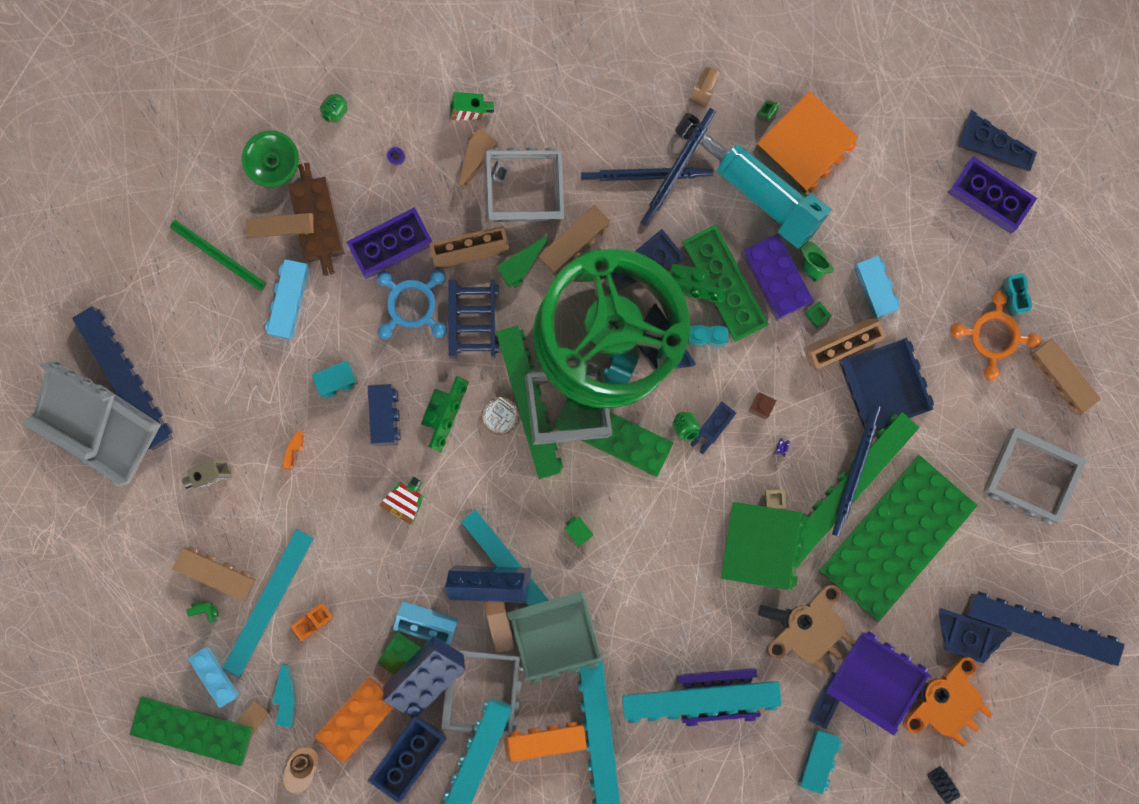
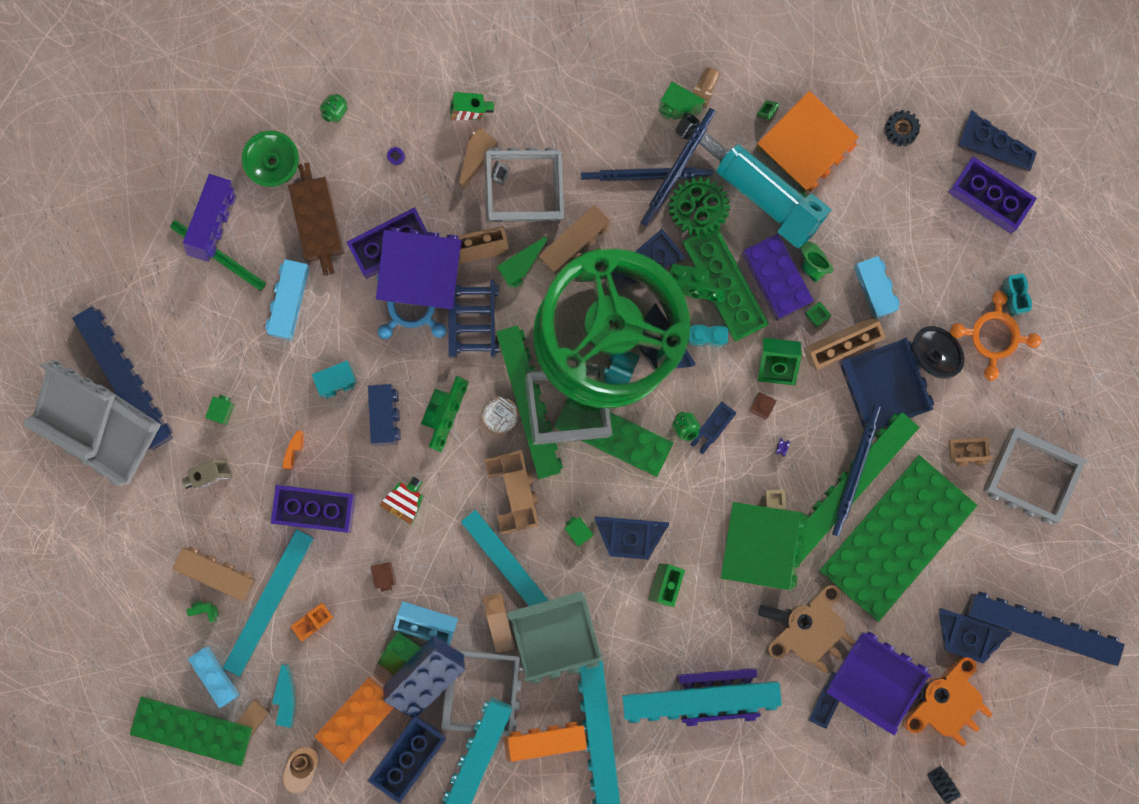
(209, 218): none -> dark purple brick
(220, 409): none -> green brick
(279, 225): medium nougat tile -> none
(313, 508): none -> dark purple brick
(383, 576): none -> copper brick
(418, 268): none -> dark purple panel
(488, 583): dark blue slope -> none
(518, 489): none -> medium nougat bracket
(630, 537): none -> dark blue wing
(666, 585): none -> green brick
(678, 102): none -> green slope
(714, 214): none -> green gear
(779, 361): none -> green slope
(819, 761): teal brick -> none
(911, 132): none -> black bush
(938, 352): none -> black dish
(969, 450): none -> medium nougat bracket
(1065, 377): medium nougat brick -> none

